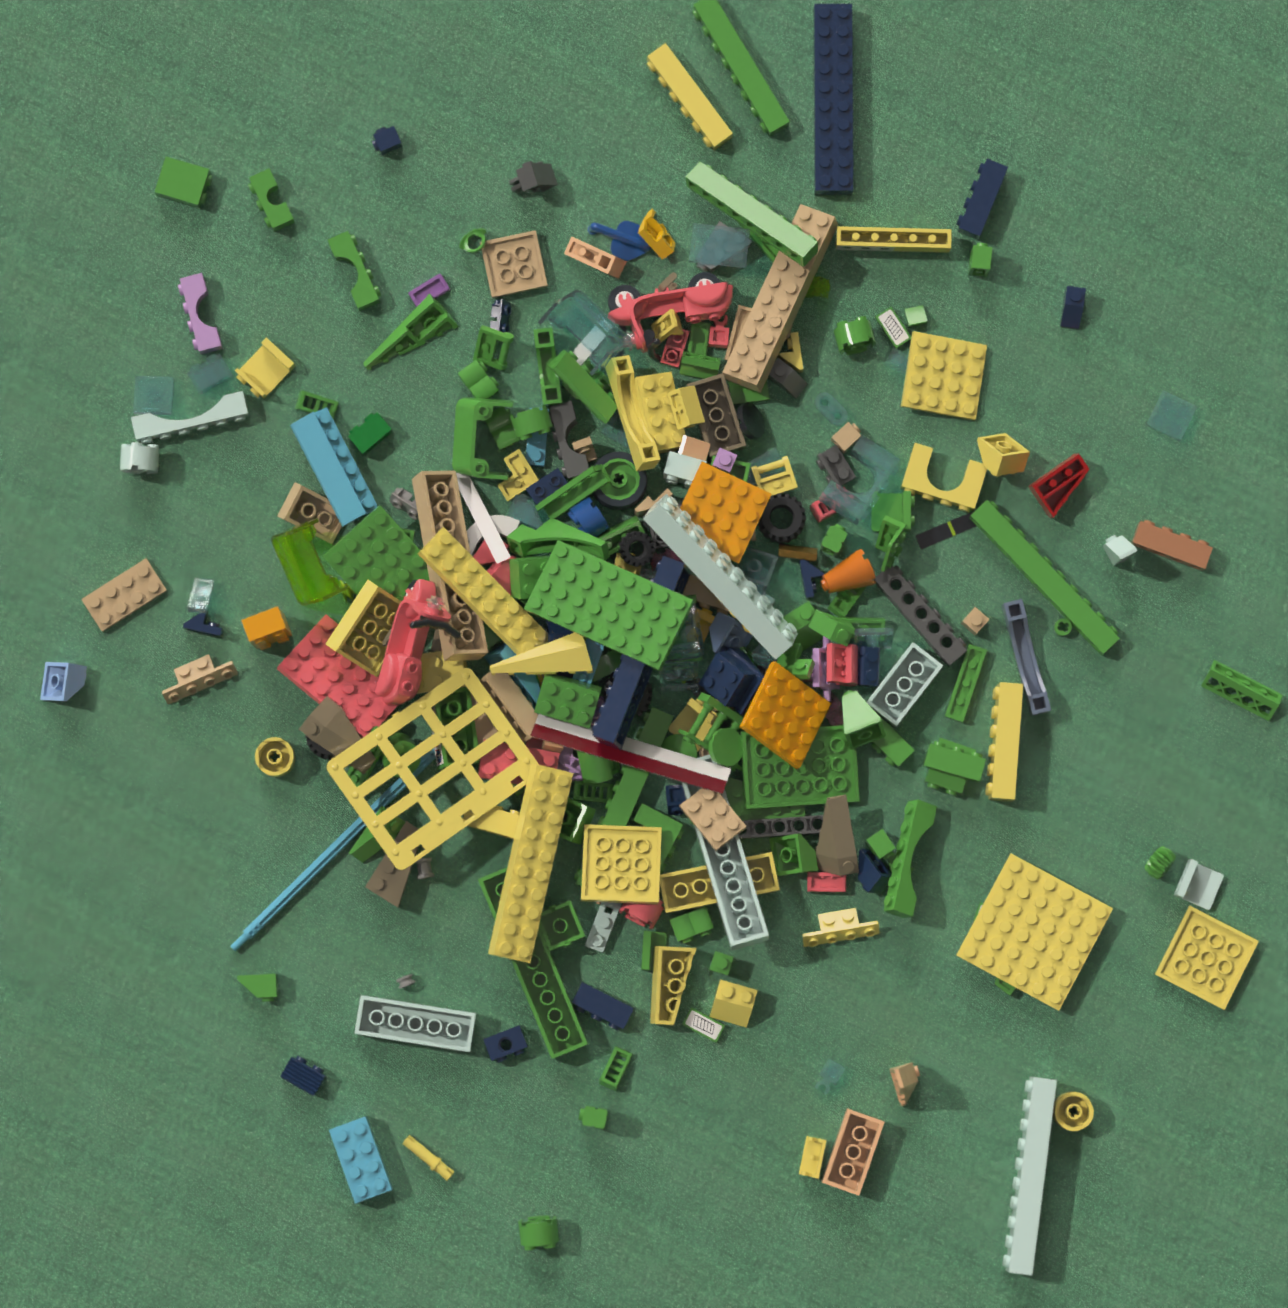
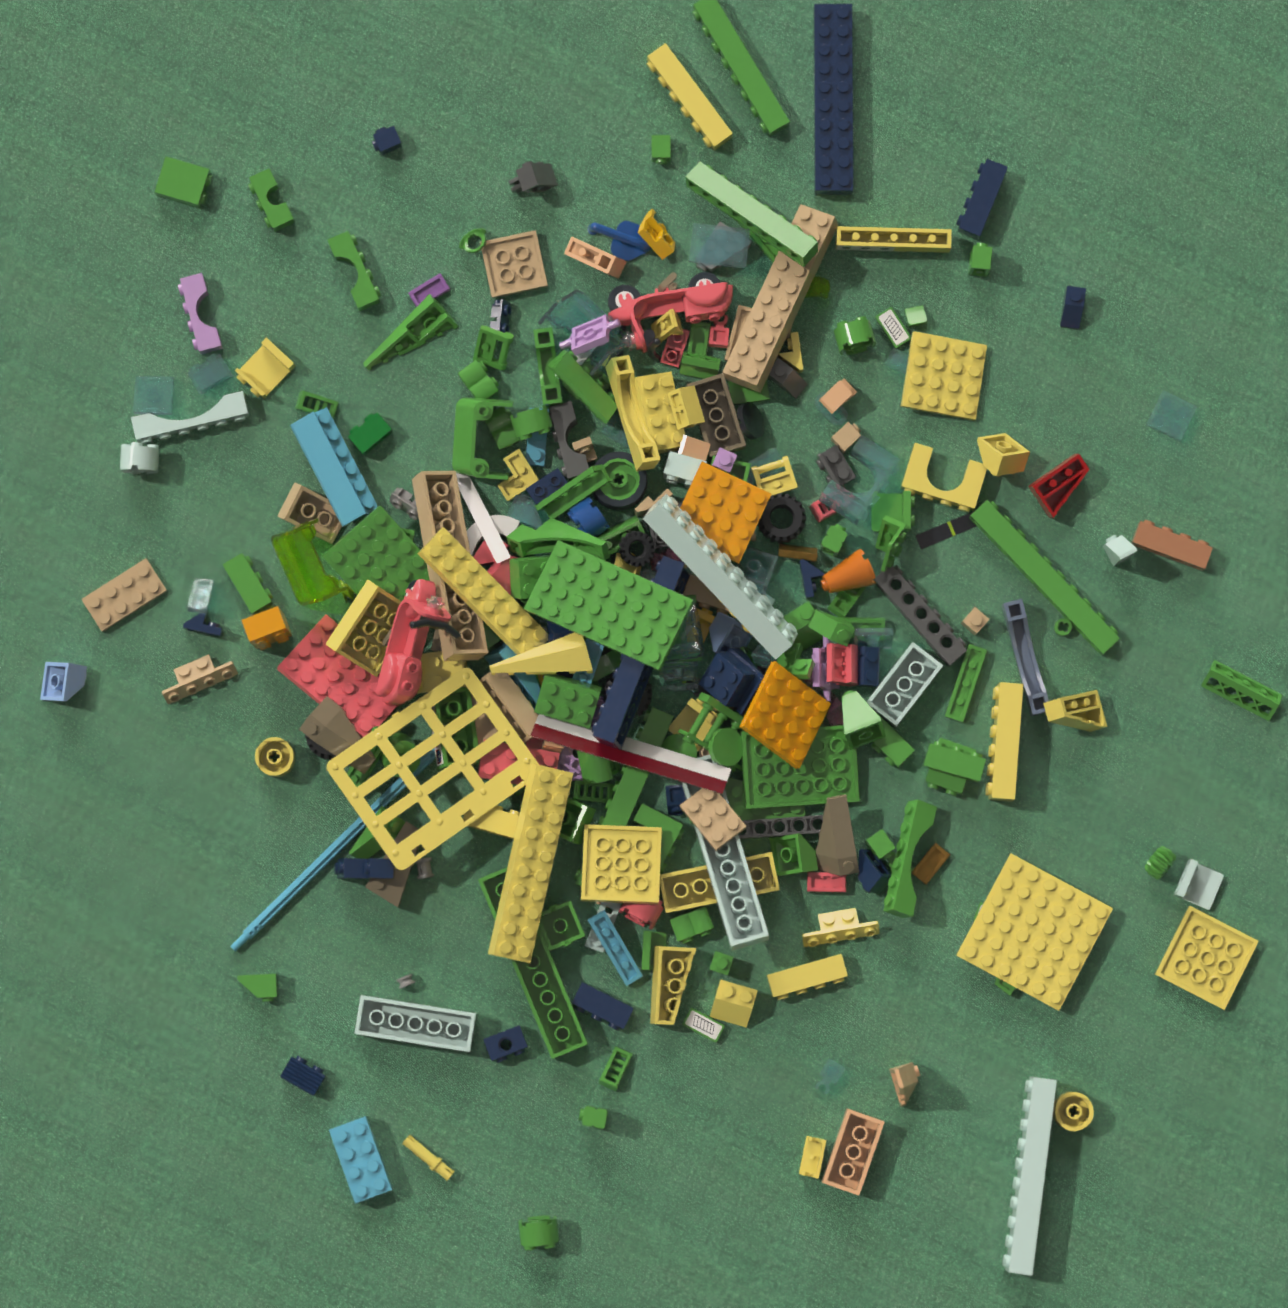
(248, 583): none -> bright green brick
(364, 868): none -> dark blue arch
(590, 335): none -> lavender plate
(615, 948): none -> medium azure plate
(660, 149): none -> bright green brick
(807, 975): none -> light yellow brick
(837, 396): none -> light nougat slope
(930, 863): none -> pearl gold tile
(1077, 711): none -> light yellow wedge

